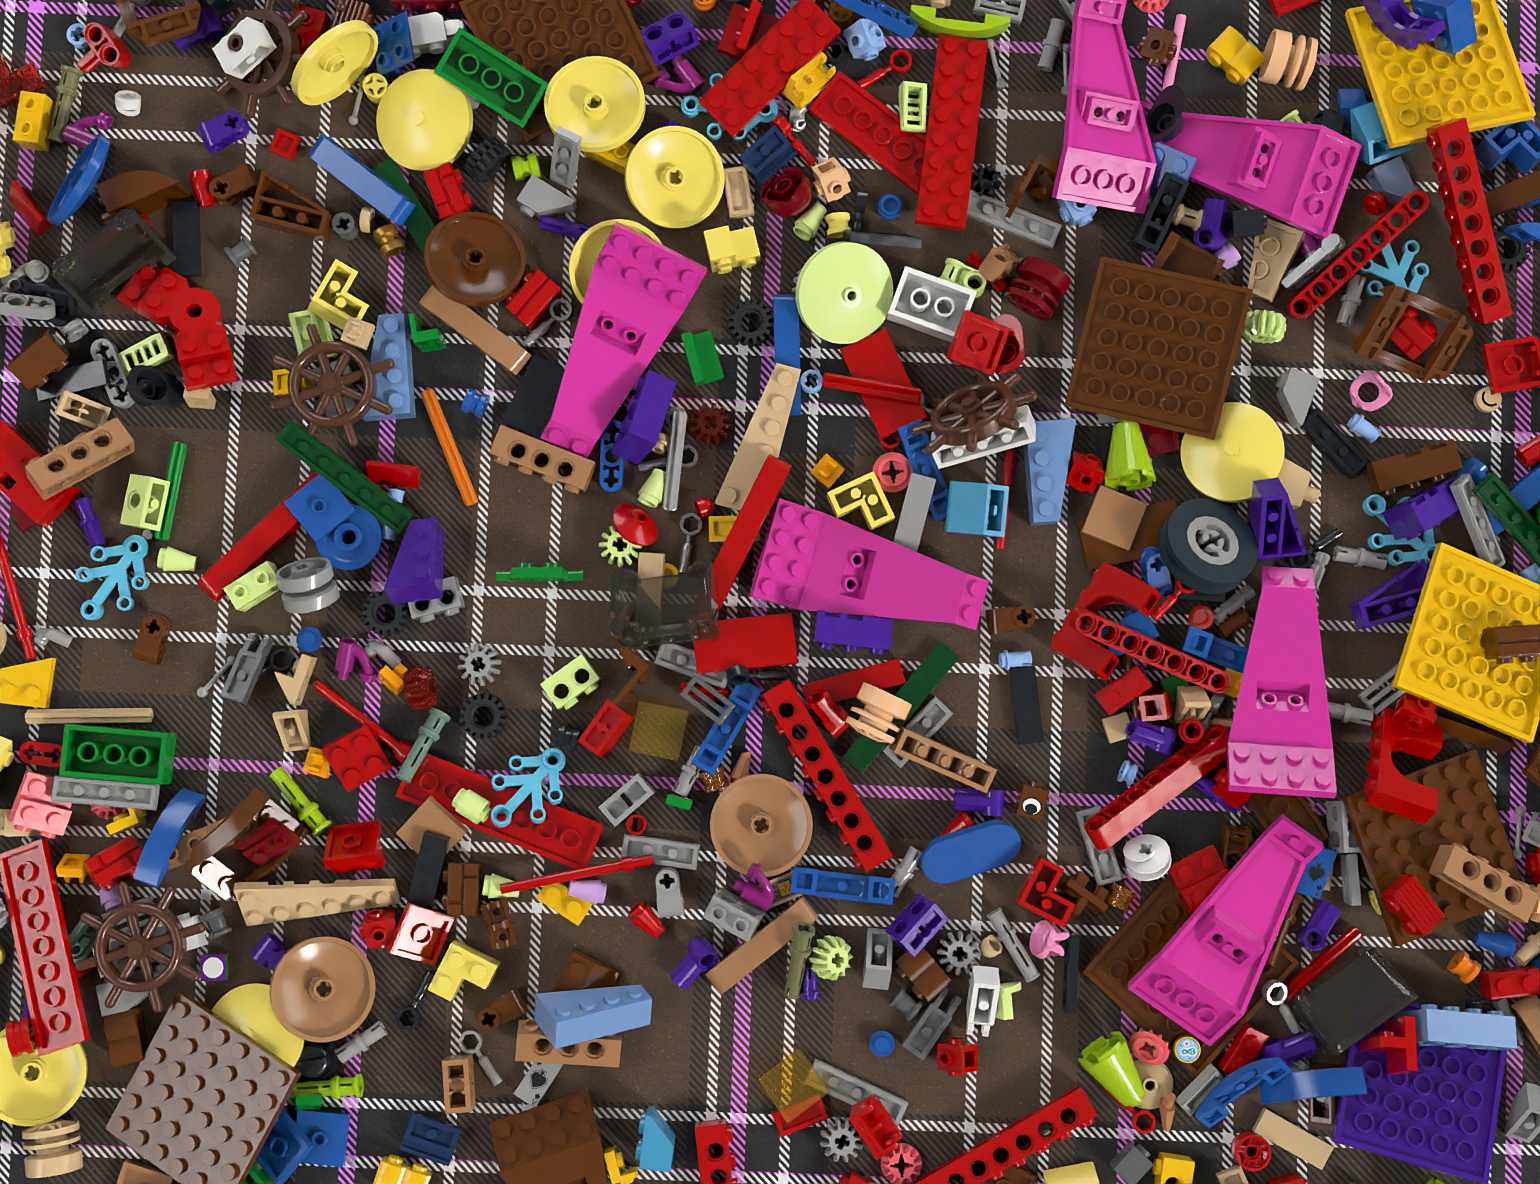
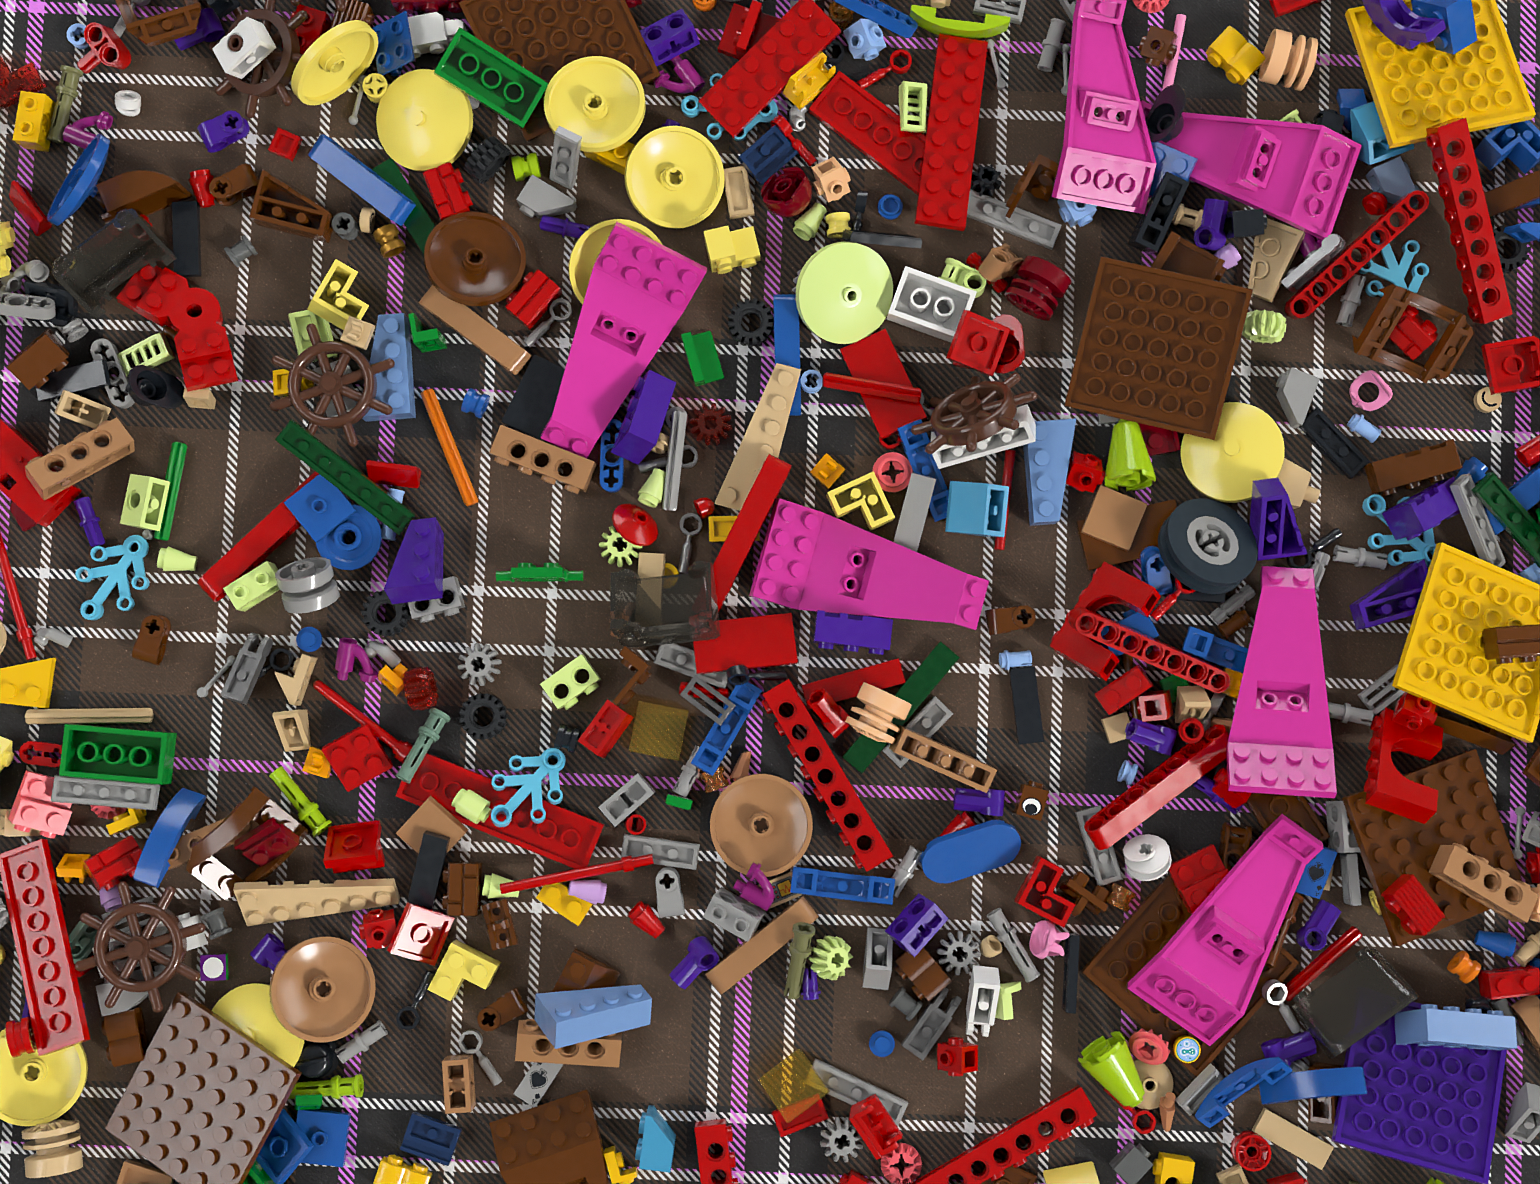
(1201, 617): red plate -> none
(1243, 1048): red plate -> none
(1397, 1042): red bracket -> none

